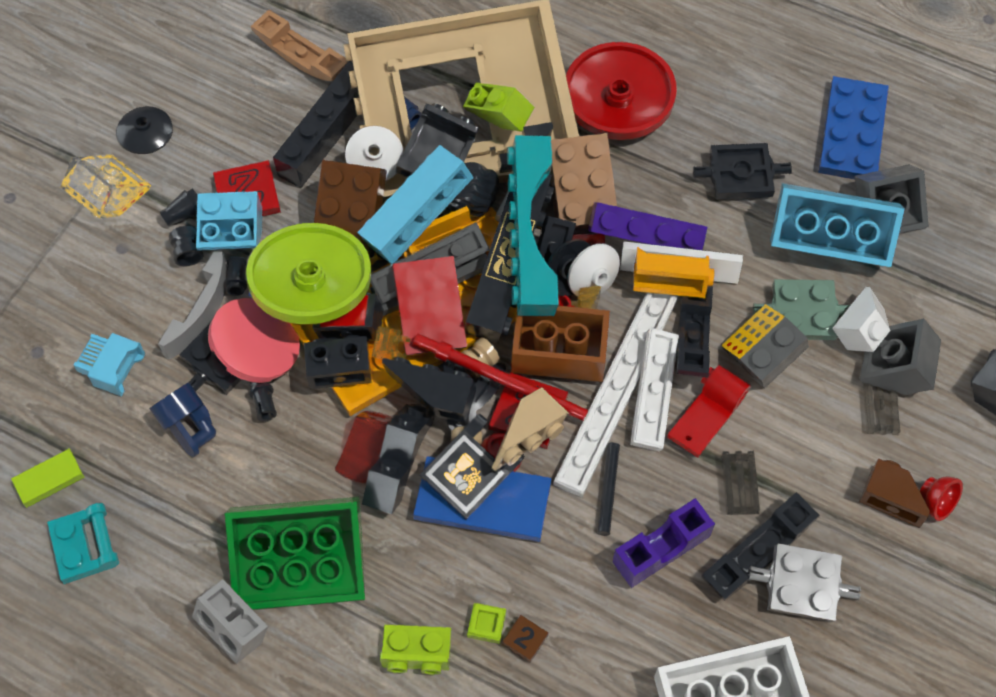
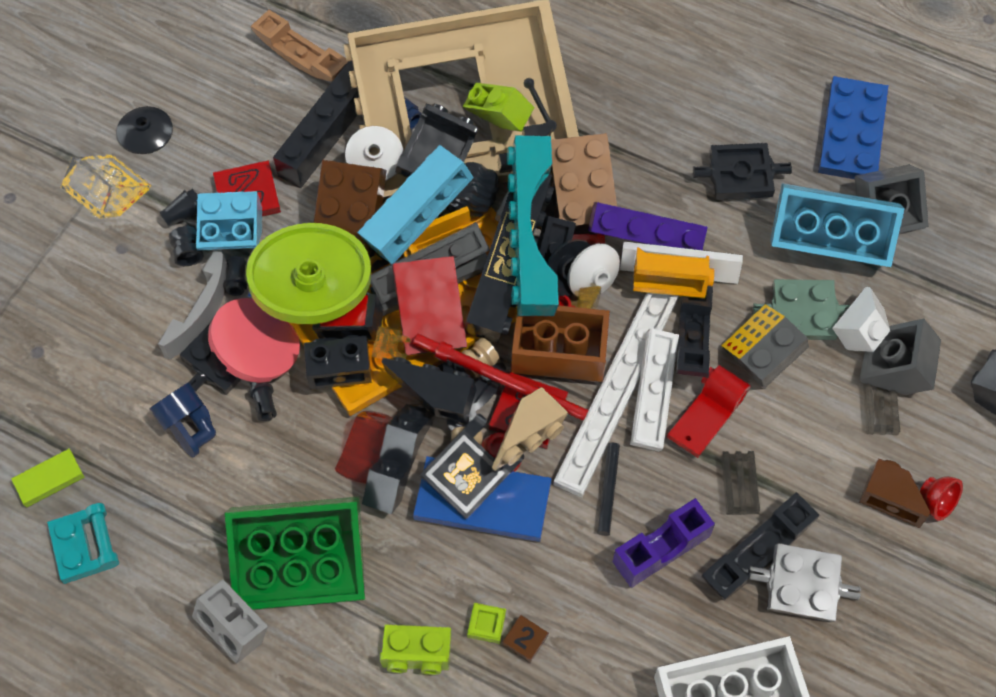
(109, 361): medium azure piece -> none
(529, 84): none -> black hinge
(621, 90): red dish -> none

